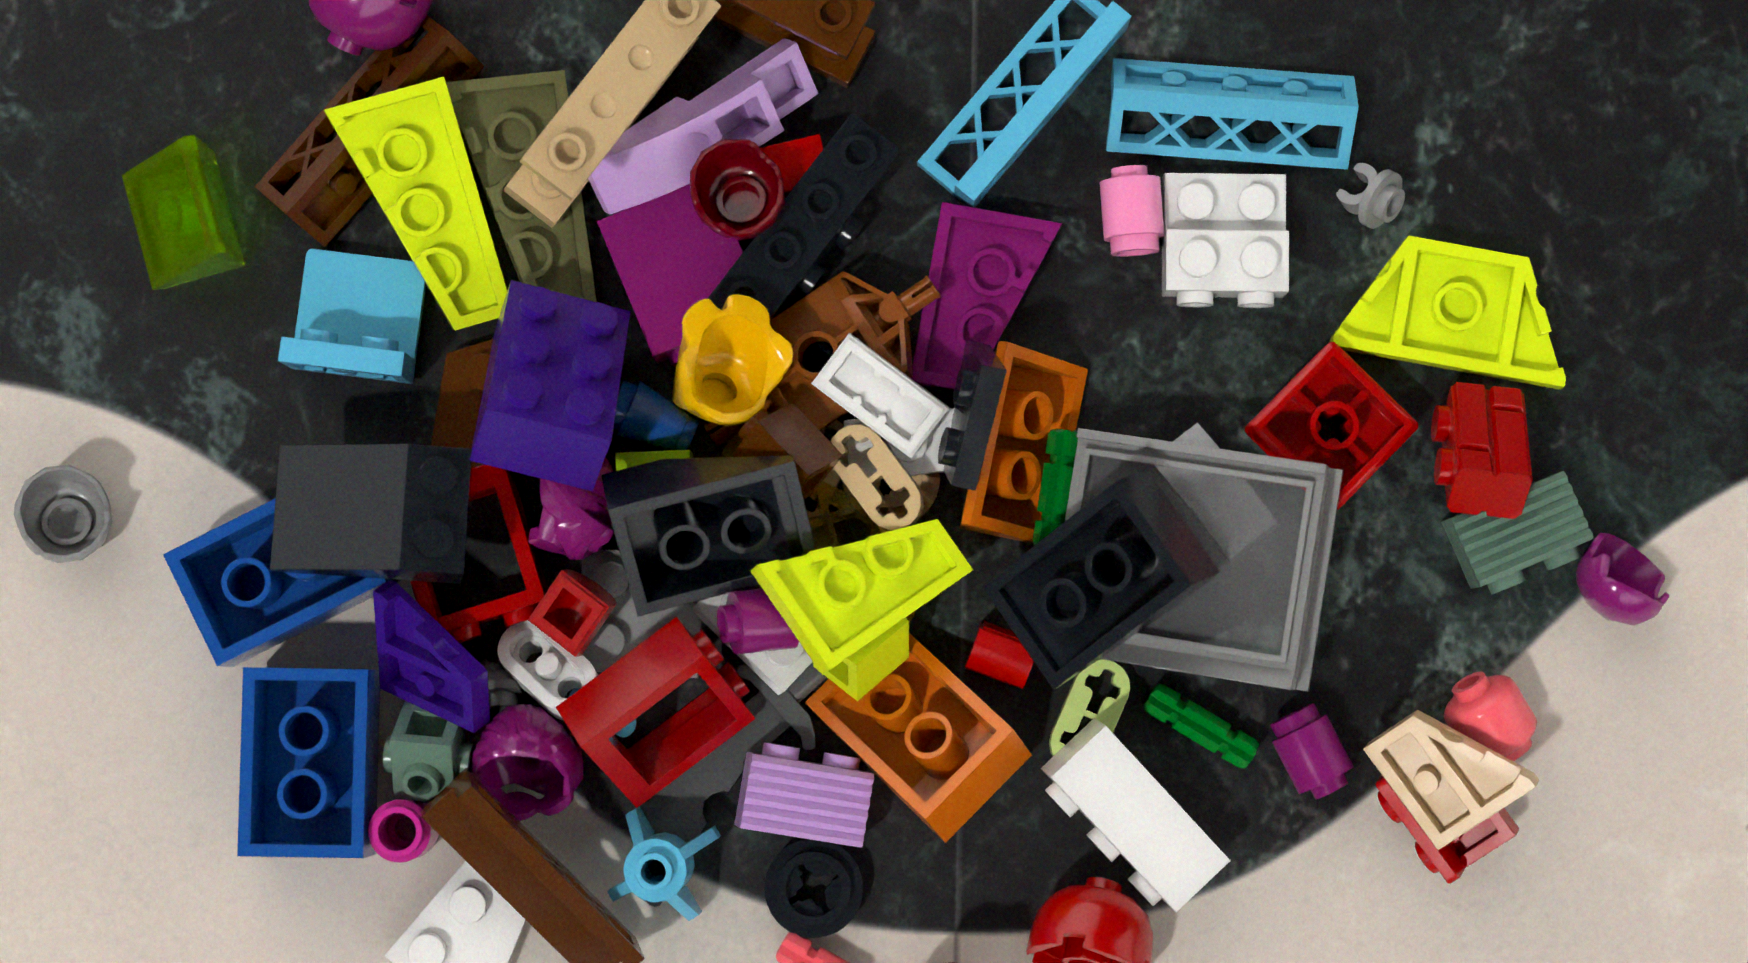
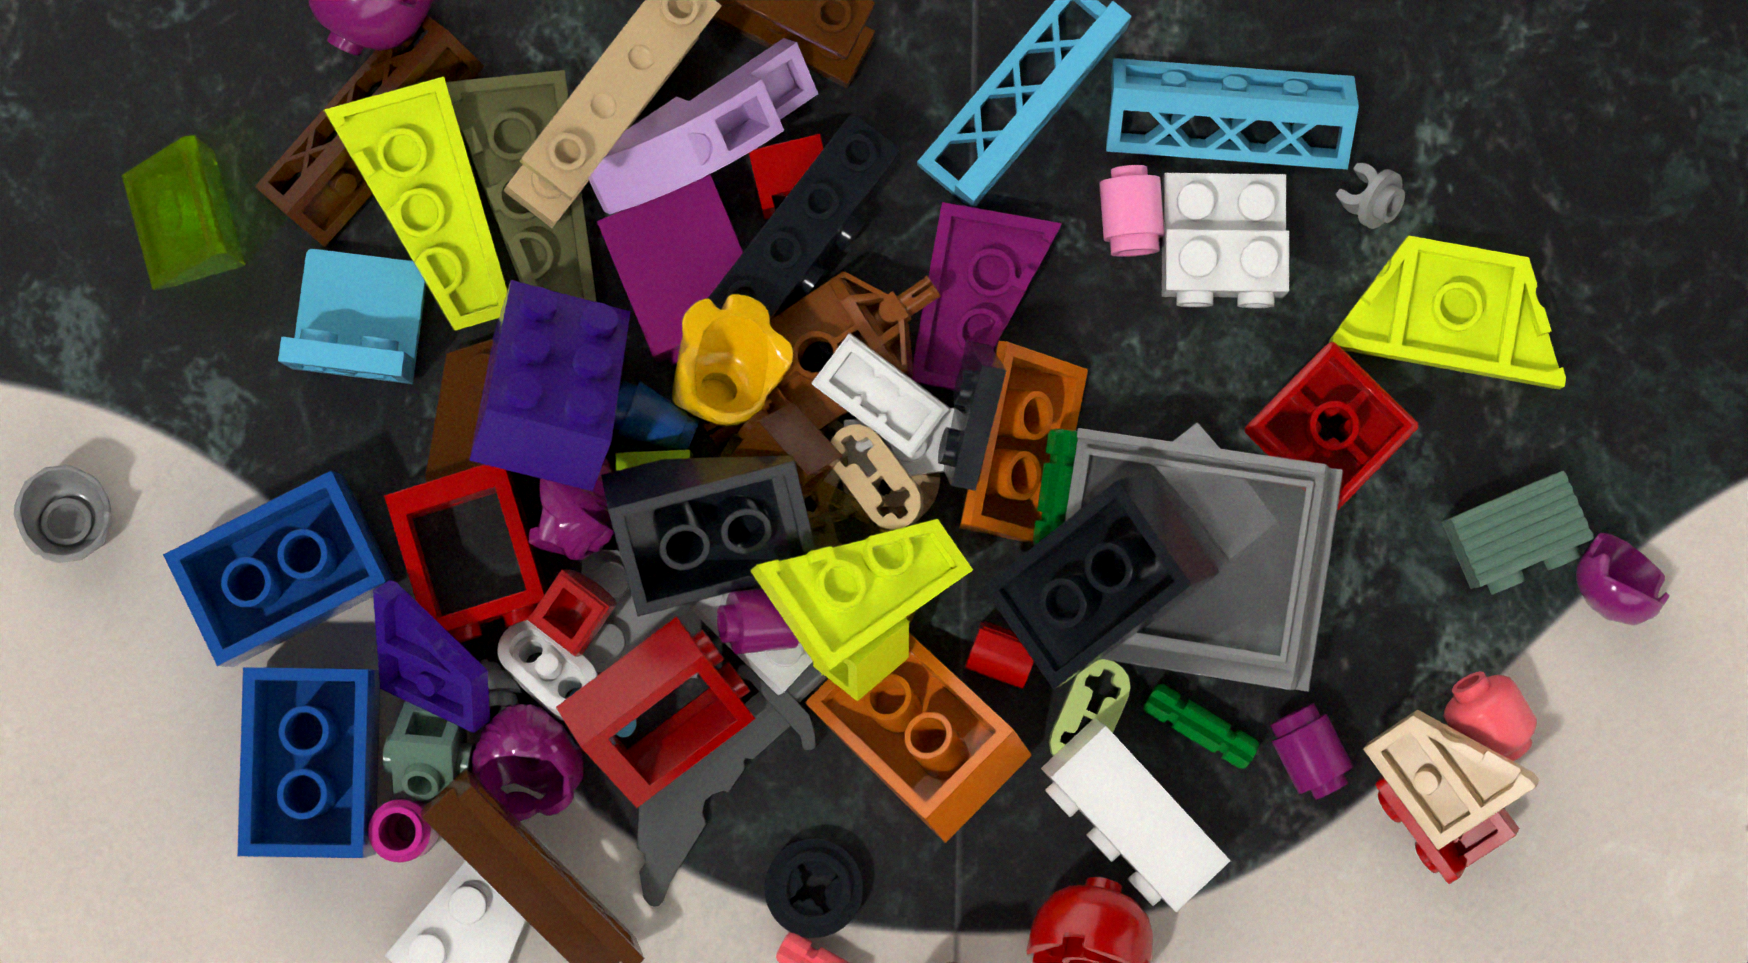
(372, 511): black slope -> none
(673, 854): medium azure brick -> none
(736, 189): dark red hair -> none
(804, 797): lavender brick -> none
(1483, 450): red brick -> none

